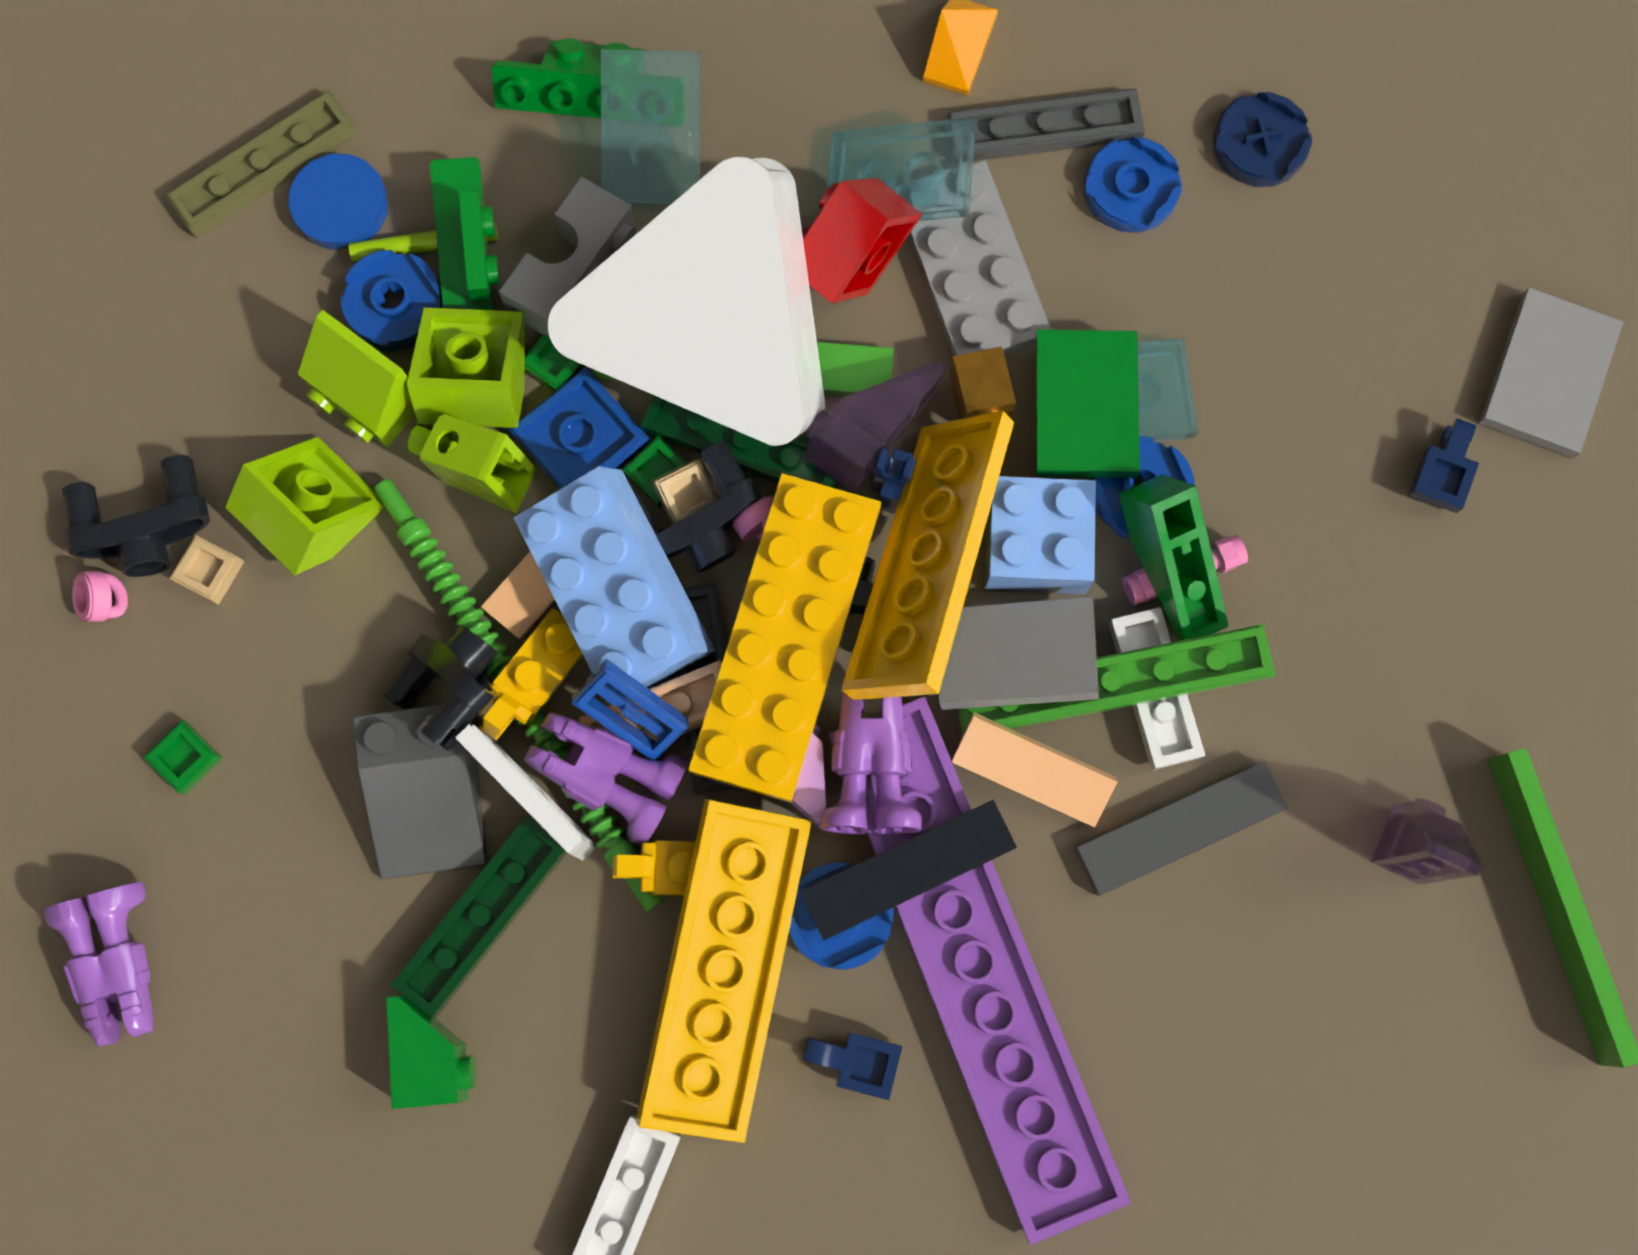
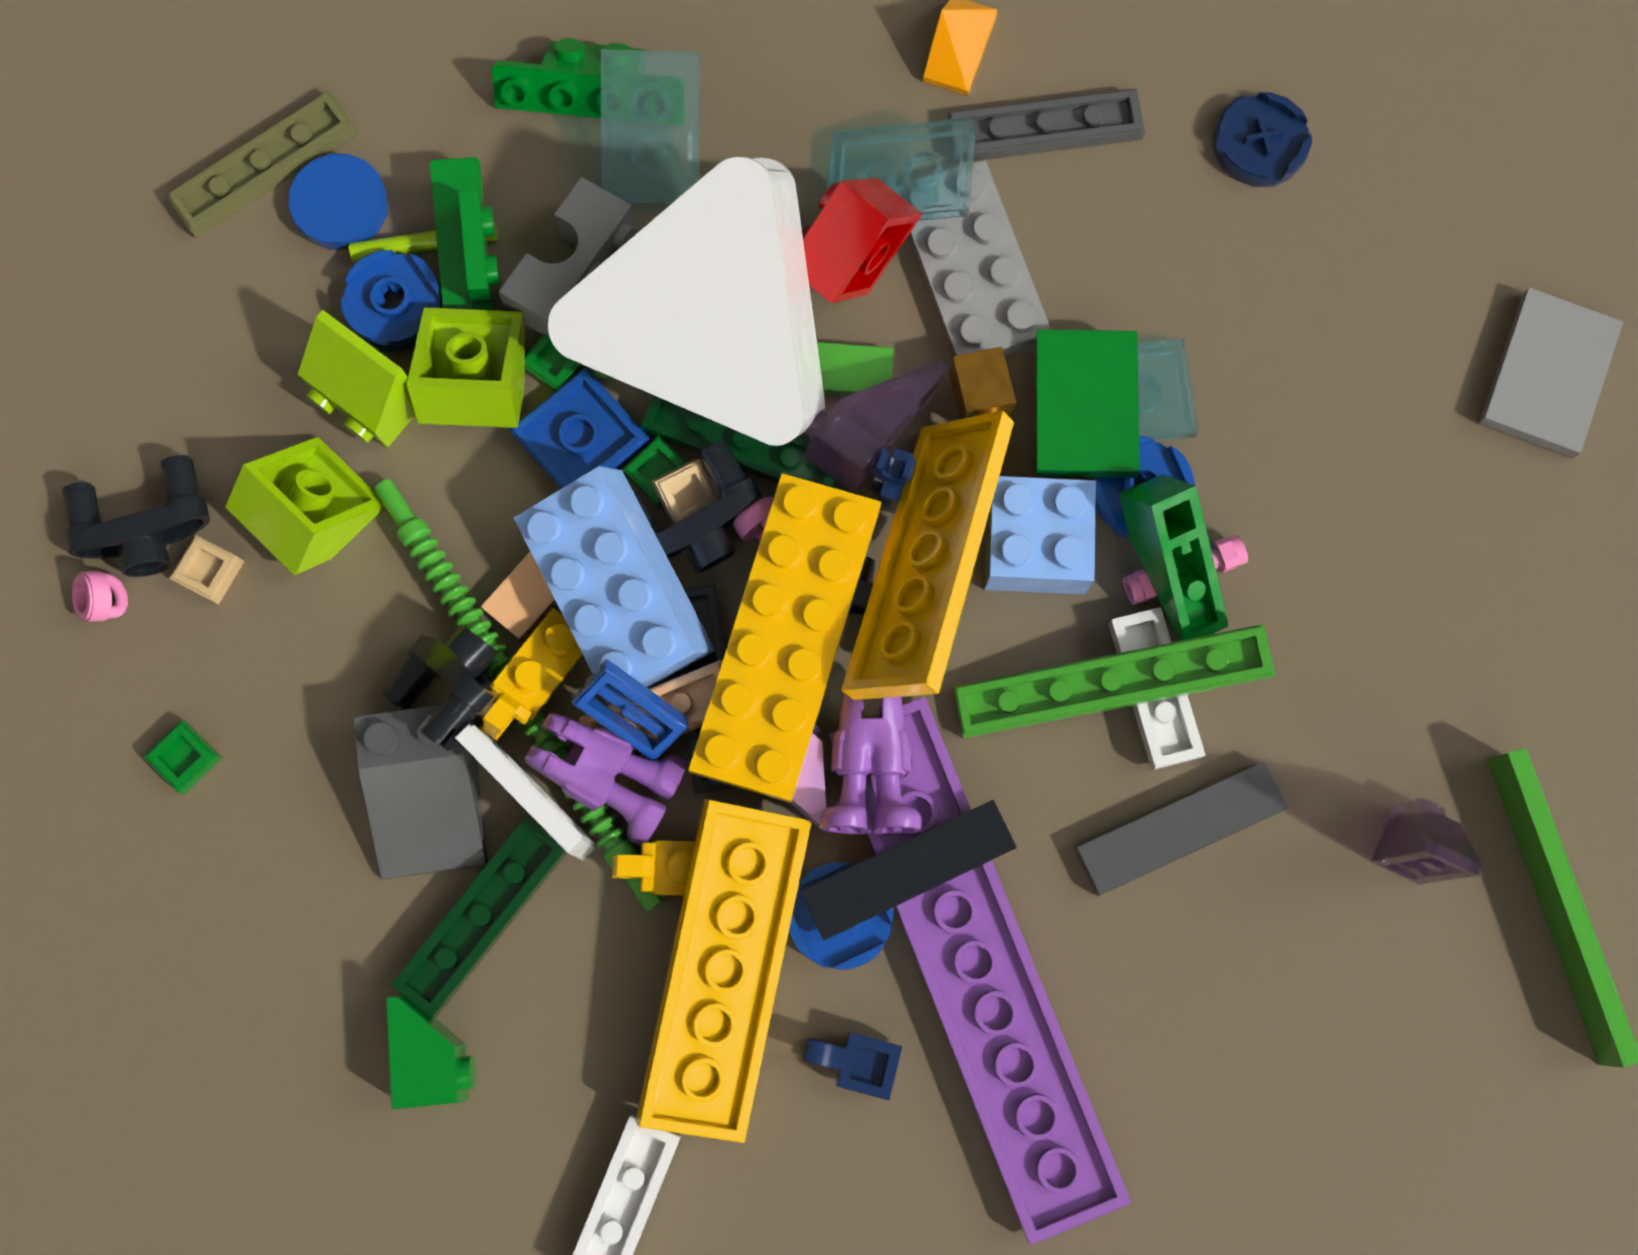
(110, 975): medium lavender piece -> none
(474, 460): lime torso -> none
(1022, 655): light grey tile -> none
(1034, 769): light nougat tile -> none
(1132, 184): blue tile -> none
(1444, 472): dark blue plate -> none

